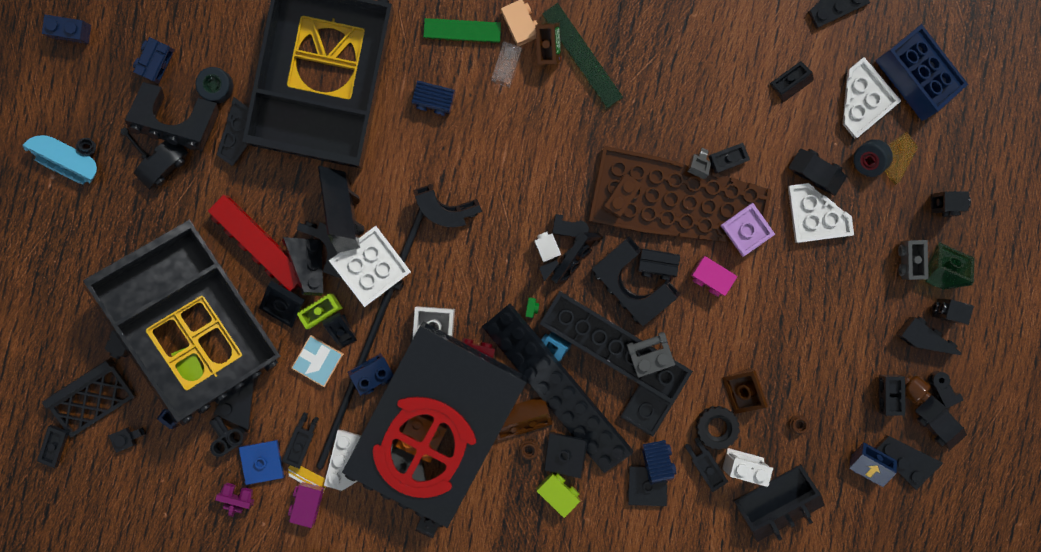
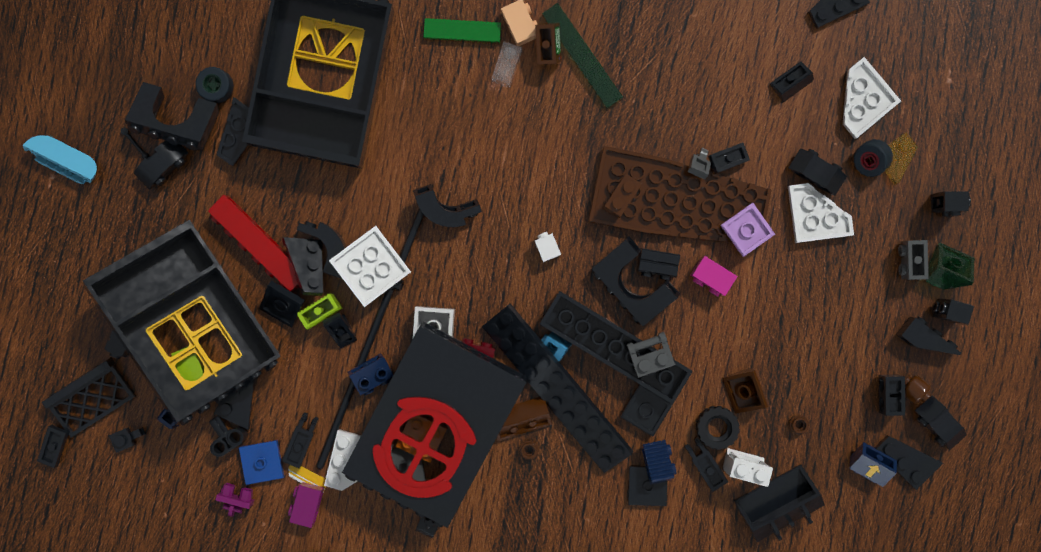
(66, 29): dark blue brick -> none
(85, 142): black plate -> none
(153, 60): dark blue brick -> none
(317, 361): tile -> none
(339, 209): black piece -> none
(433, 97): dark blue brick -> none
(532, 307): green plate -> none
(547, 269): black slope -> none
(558, 494): lime brick -> none
(566, 455): black plate -> none
(568, 228): black leg -> none
(579, 250): black wing -> none
(922, 72): dark blue slope -> none
(942, 389): black leg -> none

